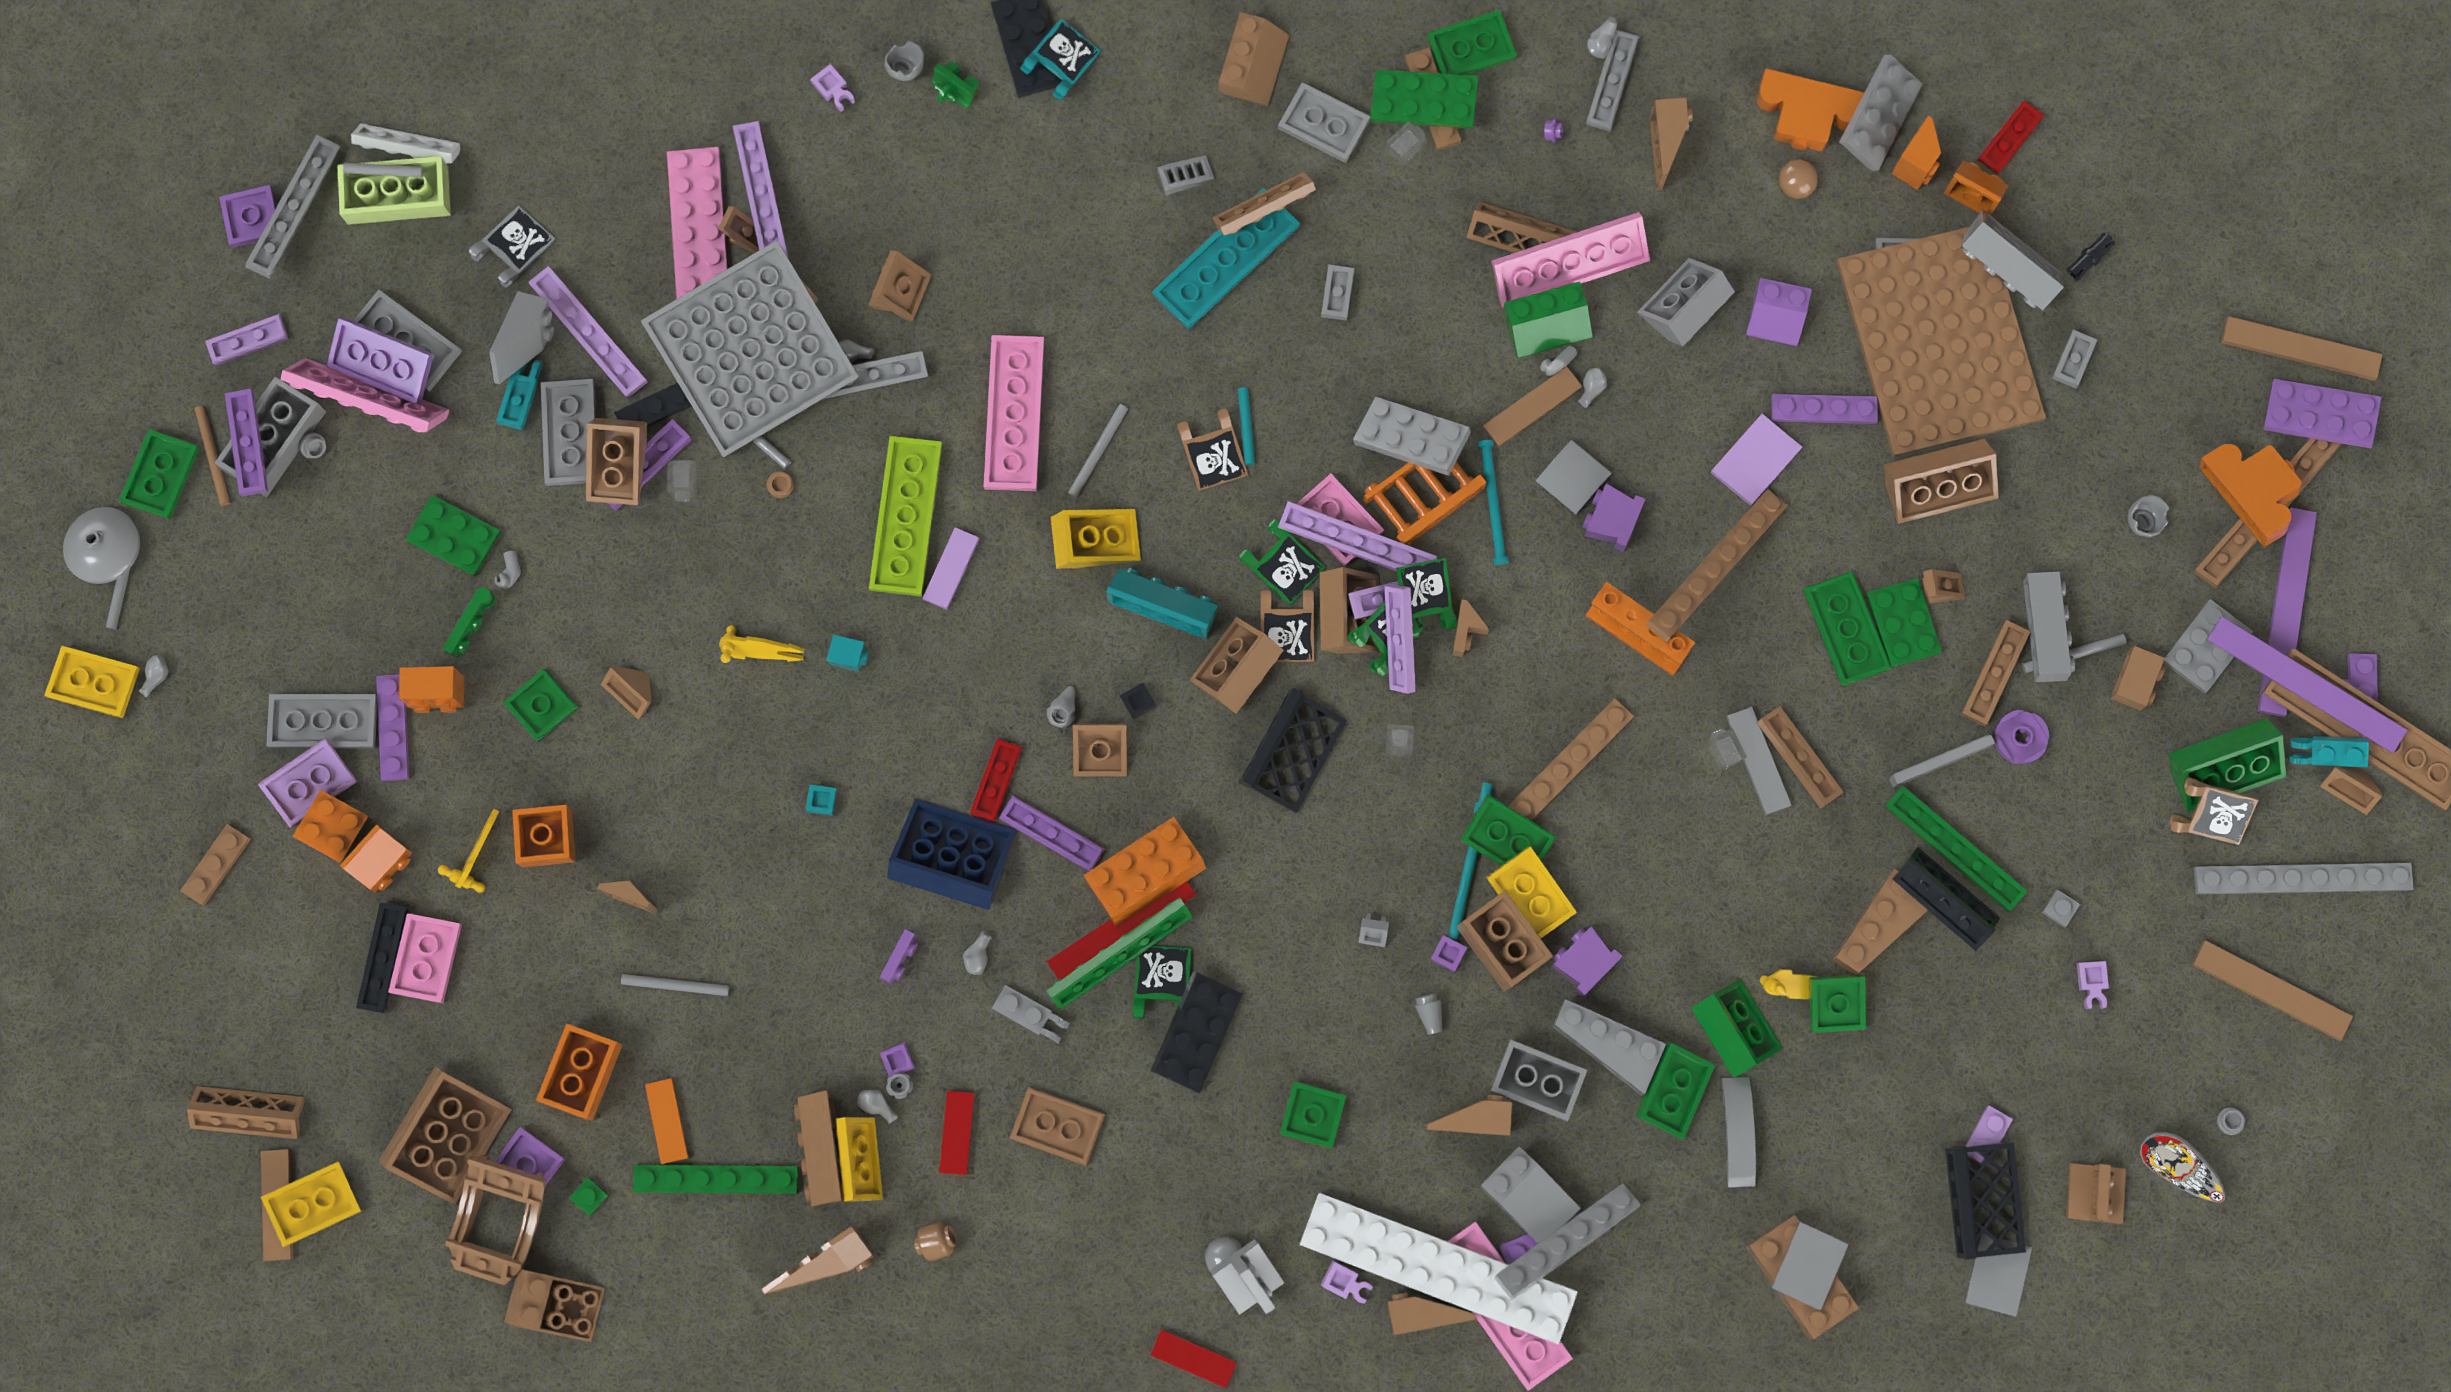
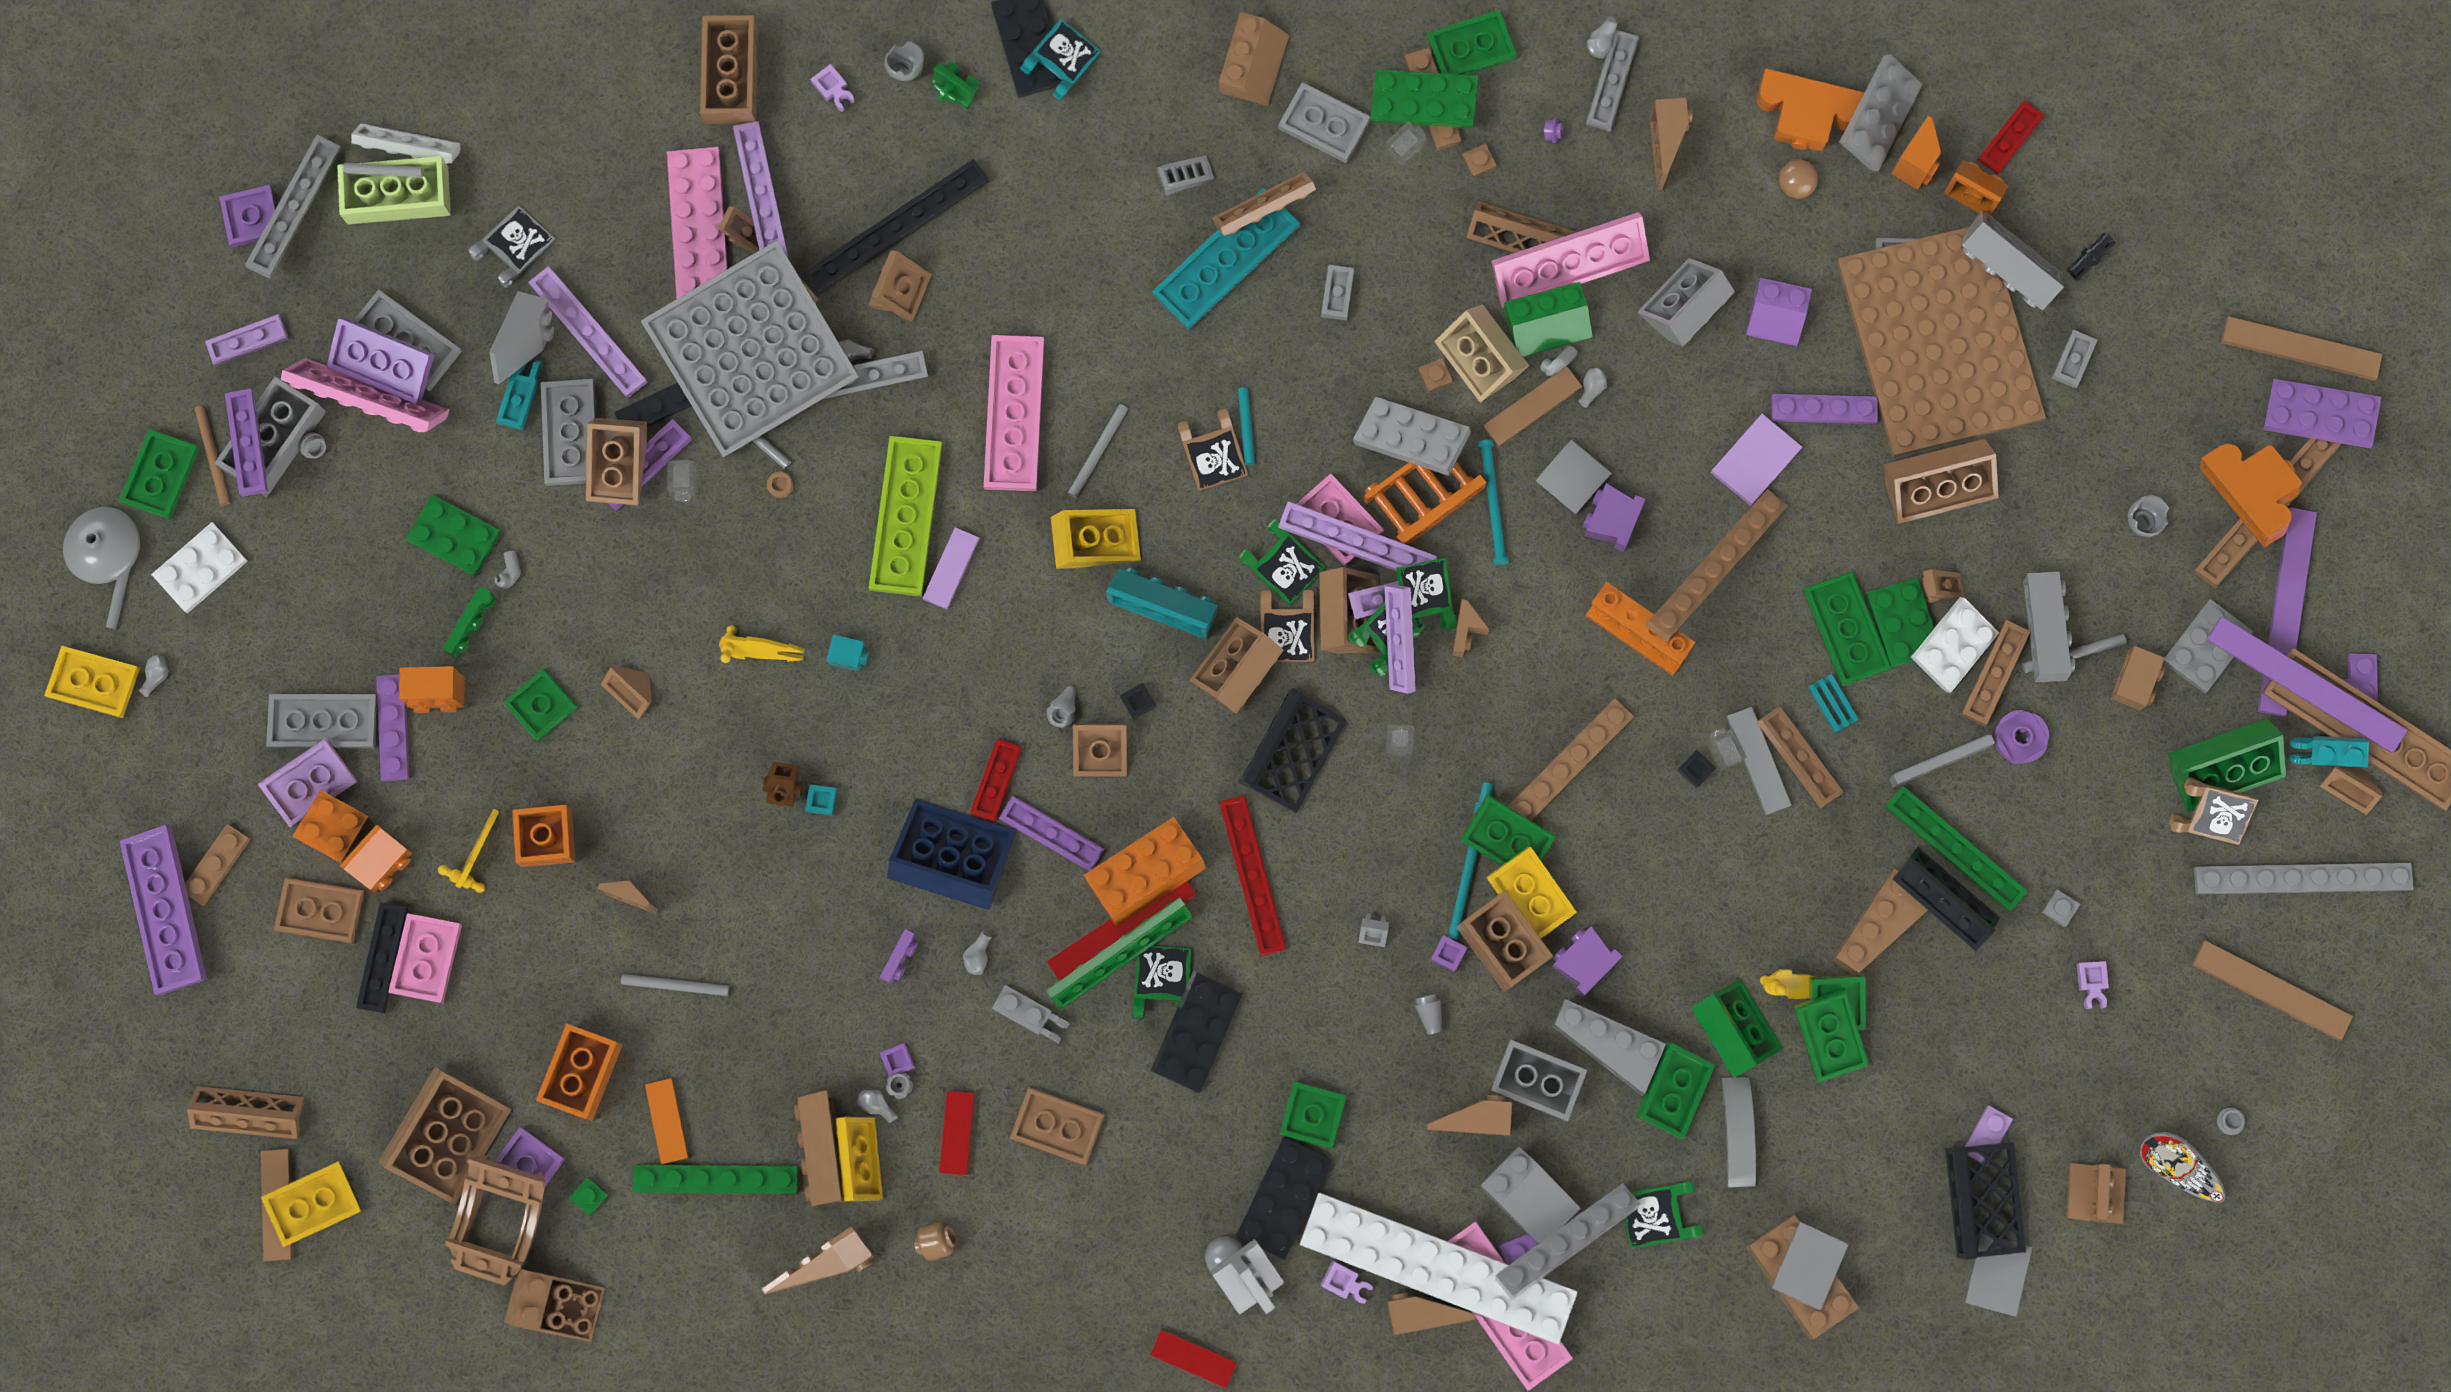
(163, 910): none -> medium lavender plate
(199, 567): none -> white plate
(319, 910): none -> medium nougat tile
(729, 69): none -> medium nougat brick
(783, 784): none -> reddish brown brick
(895, 227): none -> black plate
(1252, 876): none -> red tile
(1284, 1198): none -> black plate
(1435, 375): none -> medium nougat plate
(1479, 161): none -> medium nougat plate
(1481, 352): none -> tan slope
(1659, 1217): none -> flag
(1696, 769): none -> black plate
(1831, 1035): none -> green tile
(1837, 690): none -> teal tile
(1955, 645): none -> white plate

